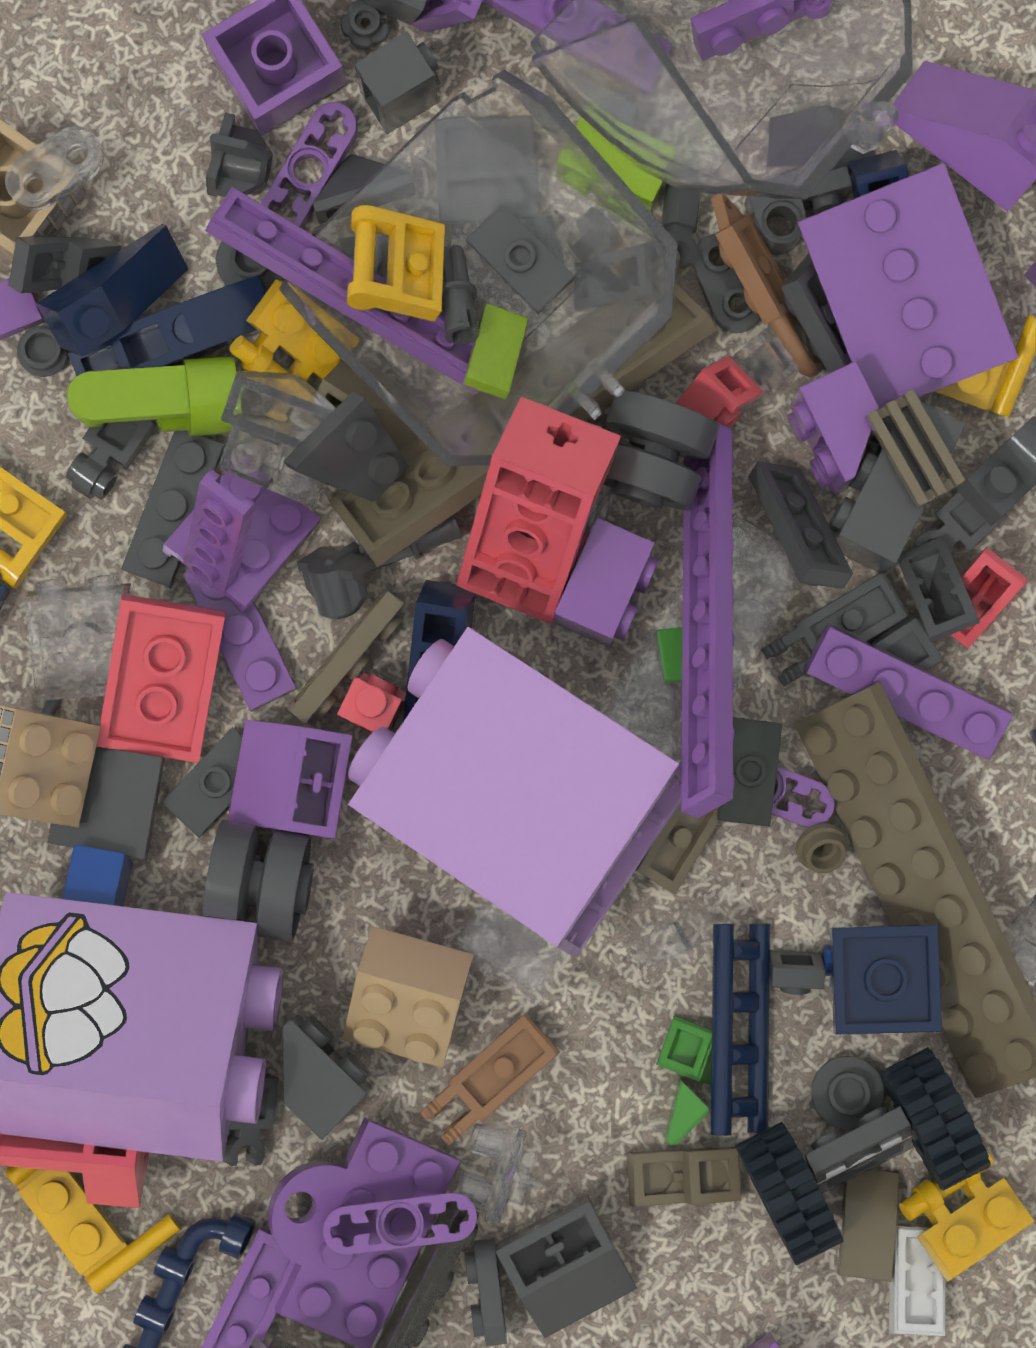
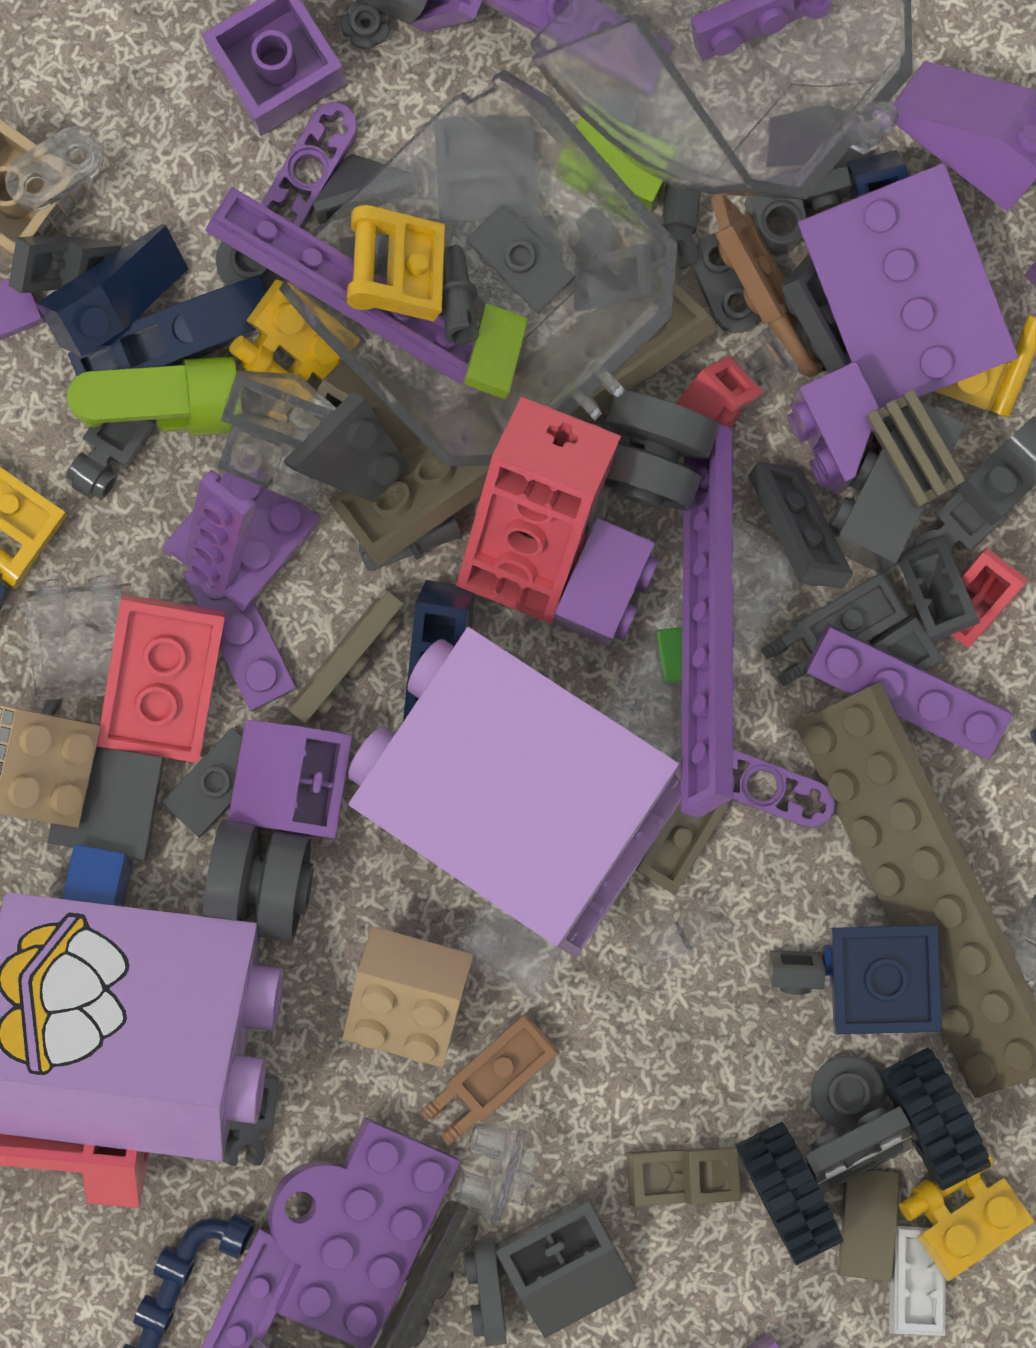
(40, 352): dark grey plate -> none
(83, 1228): yellow plate -> none
(169, 505): dark grey plate -> none
(237, 160): dark grey piece -> none
(316, 1078): dark grey slope -> none
(336, 579): dark grey piece -> none
(359, 1215): medium lavender beam -> none
(372, 703): coral brick -> none
(398, 81): dark grey piece -> none
(685, 1113): bright green slope -> none
(687, 1050): bright green slope -> none
(724, 1052): dark blue bar -> none
(755, 771): pearl dark grey plate -> none
(823, 858): dark tan plate -> none

